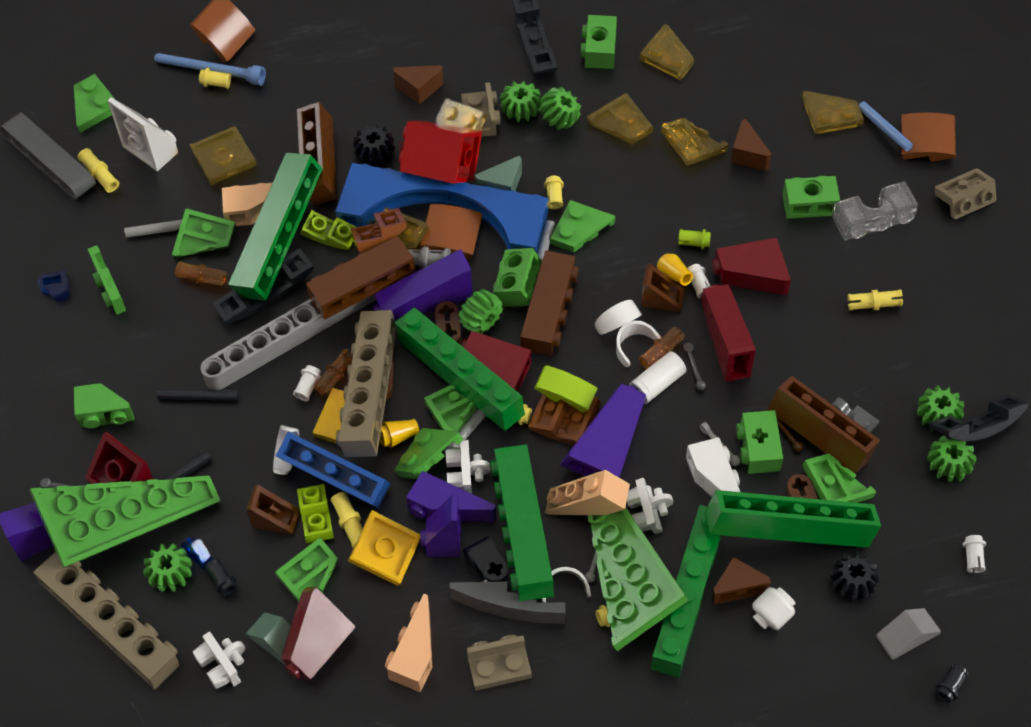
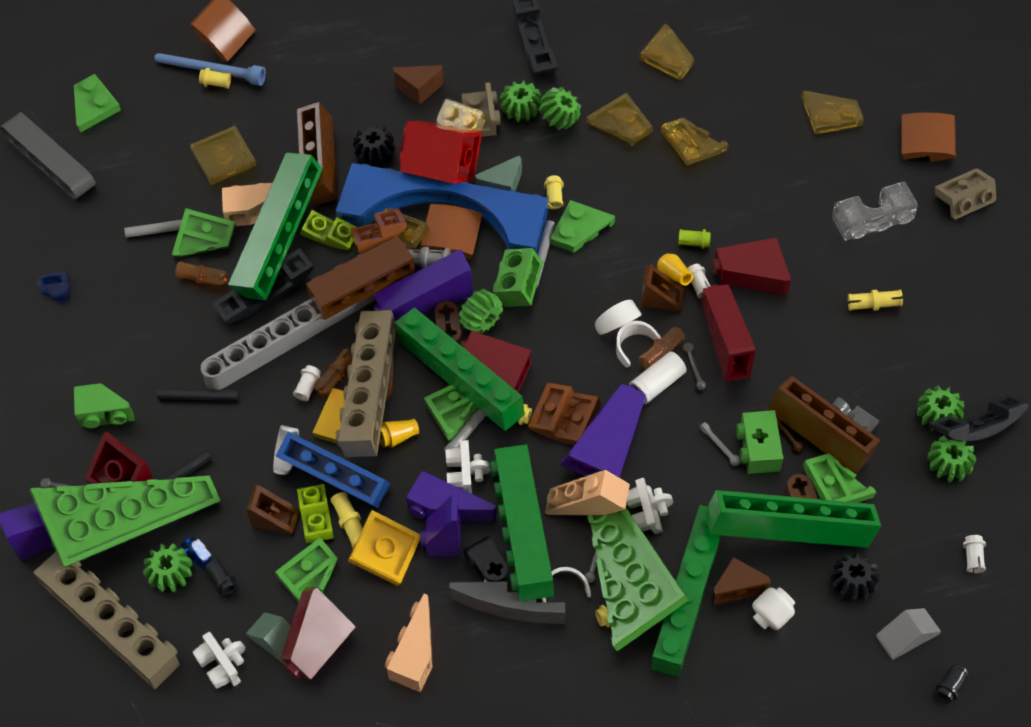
(98, 170): light yellow pin -> none
(103, 278): bright green wing -> none
(143, 136): white slope -> none
(425, 451): bright green wing -> none
(498, 662): dark tan bracket -> none
(548, 303): reddish brown brick -> none
(562, 385): lime slope -> none
(600, 41): bright green brick -> none
(711, 466): white slope -> none
(750, 149): reddish brown slope -> none
(801, 204): bright green brick -> none
(885, 126): medium blue bar -> none

